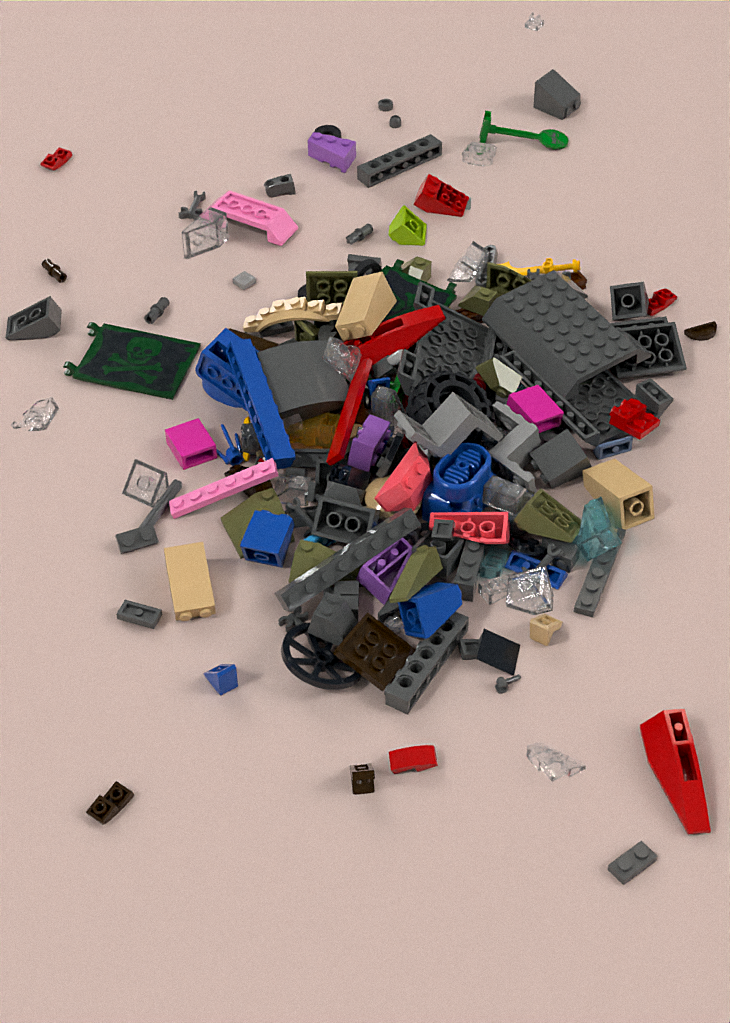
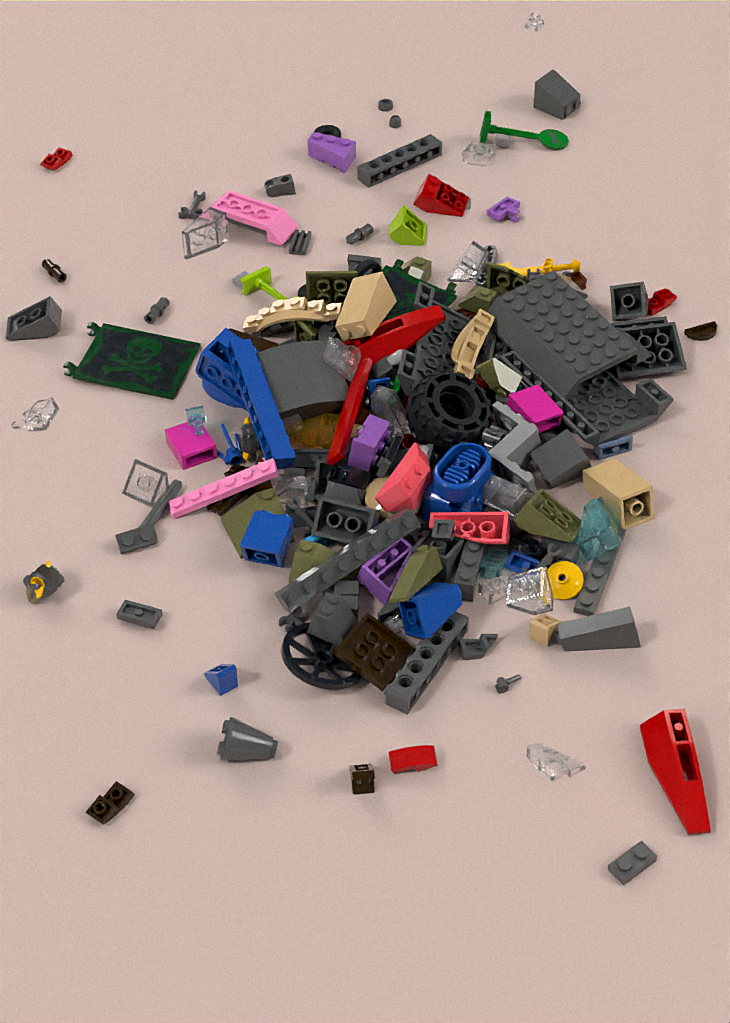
(42, 582): none -> dark grey hair
(189, 581): tan slope -> none
(196, 416): none -> clear light blue plate
(226, 503): none -> dark brown tile
(245, 742): none -> dark grey cone
(260, 280): none -> lime piece
(301, 235): none -> dark grey tile
(447, 426): light grey bracket -> none
(469, 343): none -> tan piece
(498, 652): black piece -> none
(502, 140): none -> light grey hair
(504, 208): none -> medium lavender plate
(571, 585): none -> yellow dish
(599, 632): none -> dark grey slope
(633, 419): red plate -> none

